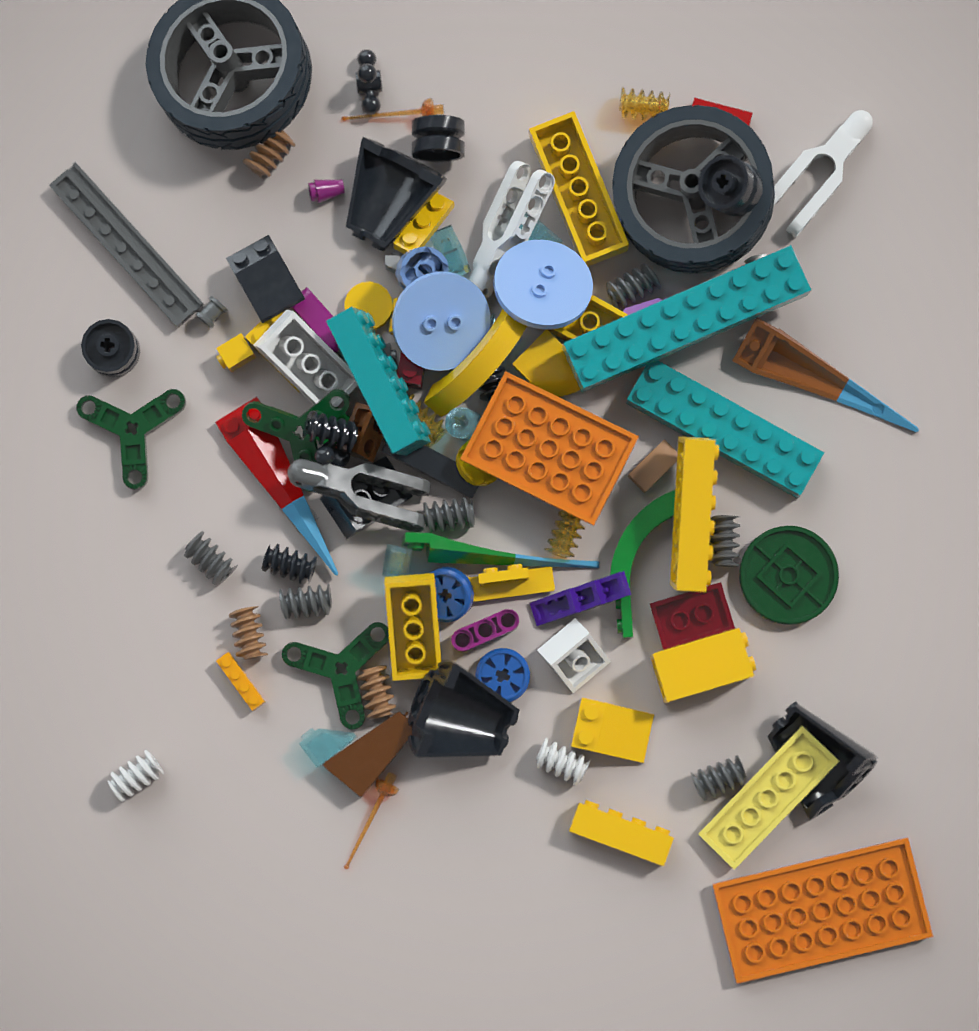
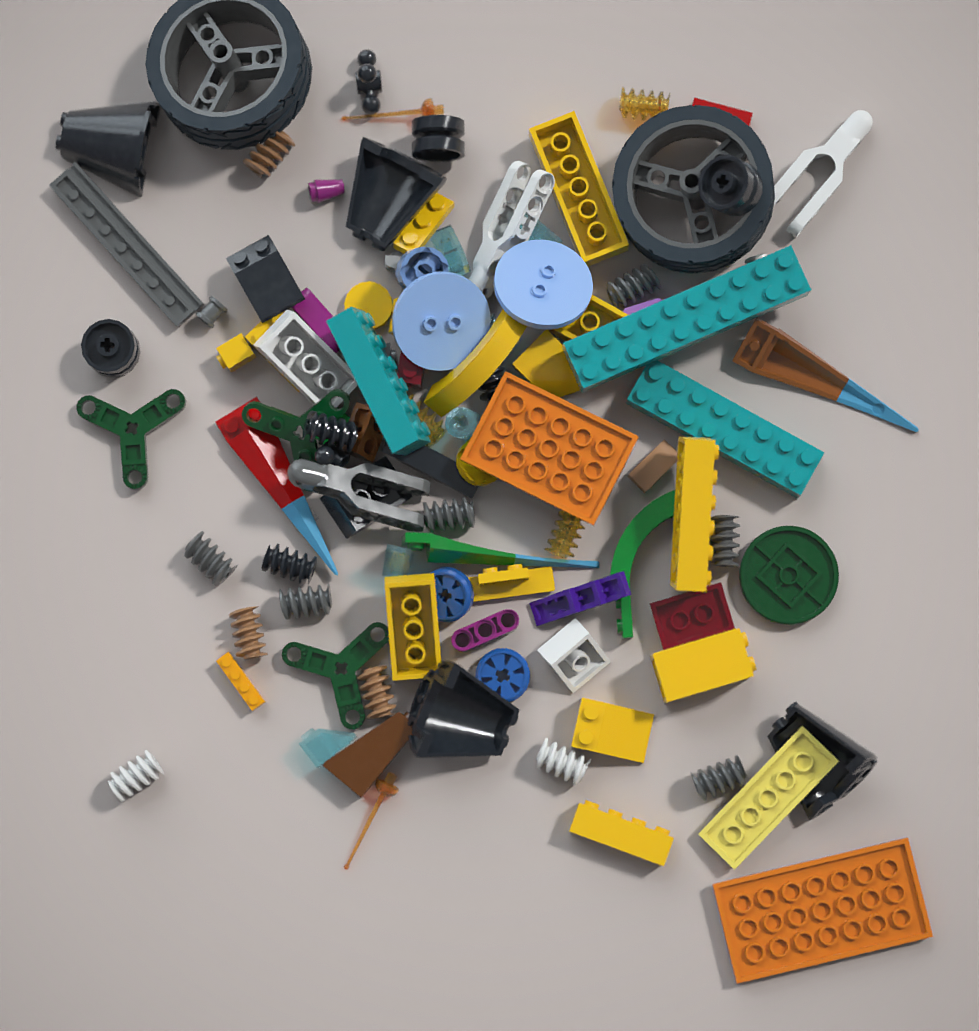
(110, 141): none -> black cone

